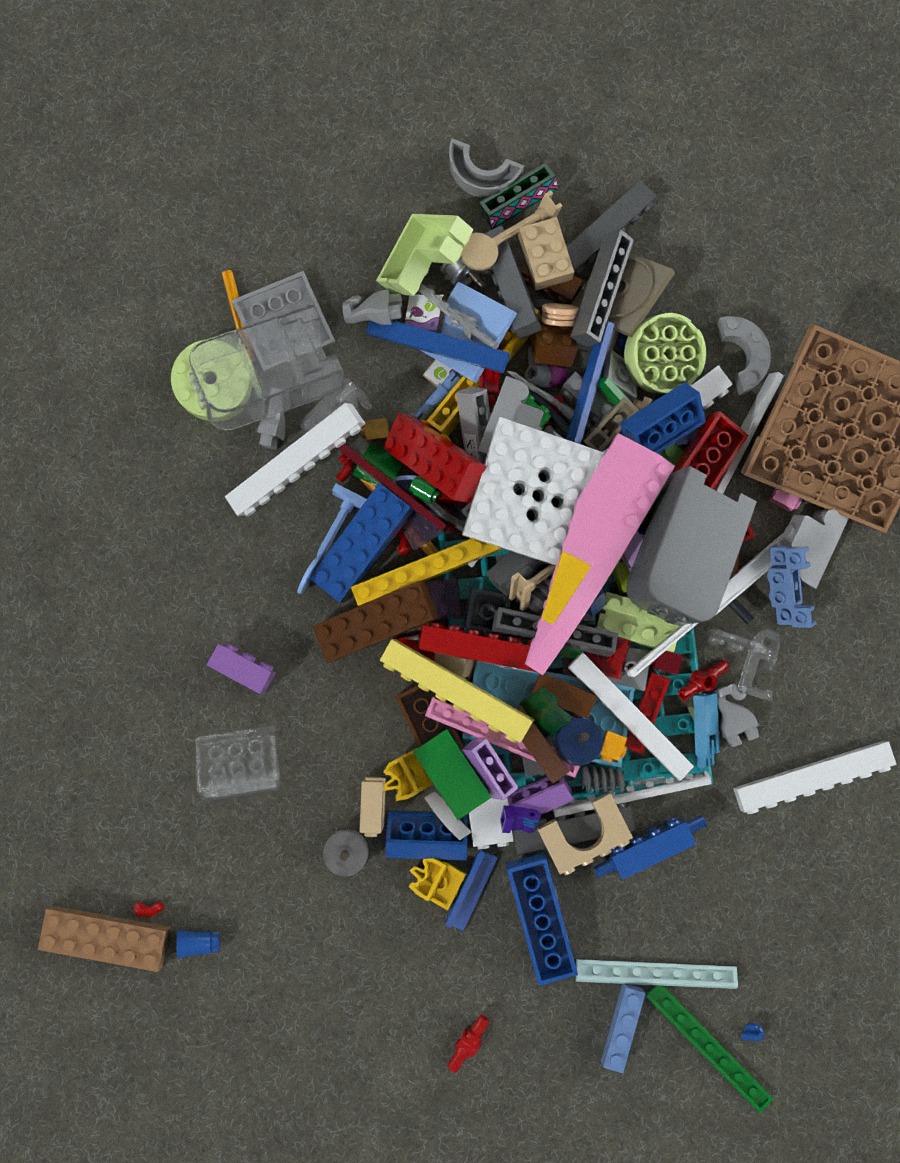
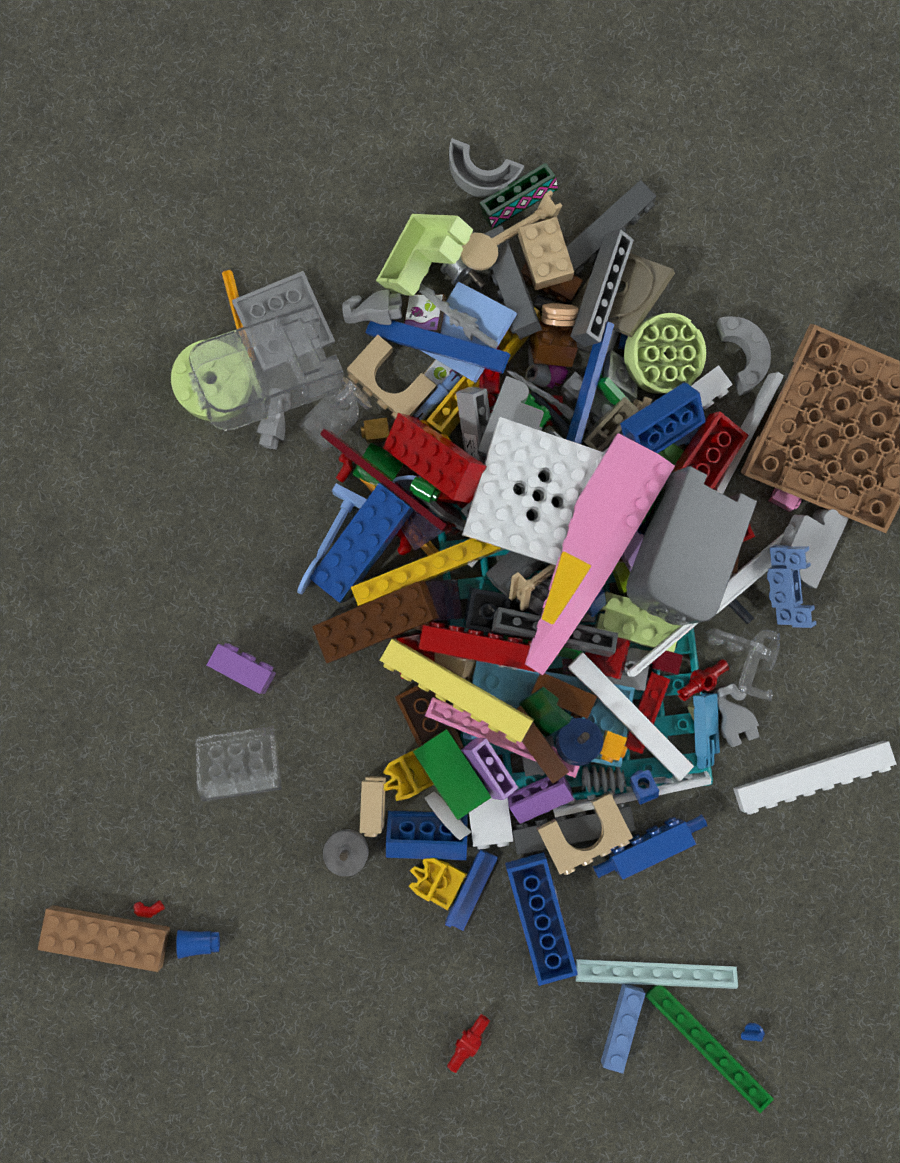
(295, 459): white brick -> none
(364, 370): none -> tan arch
(519, 819): dark purple leg -> none
(646, 794): none -> blue brick

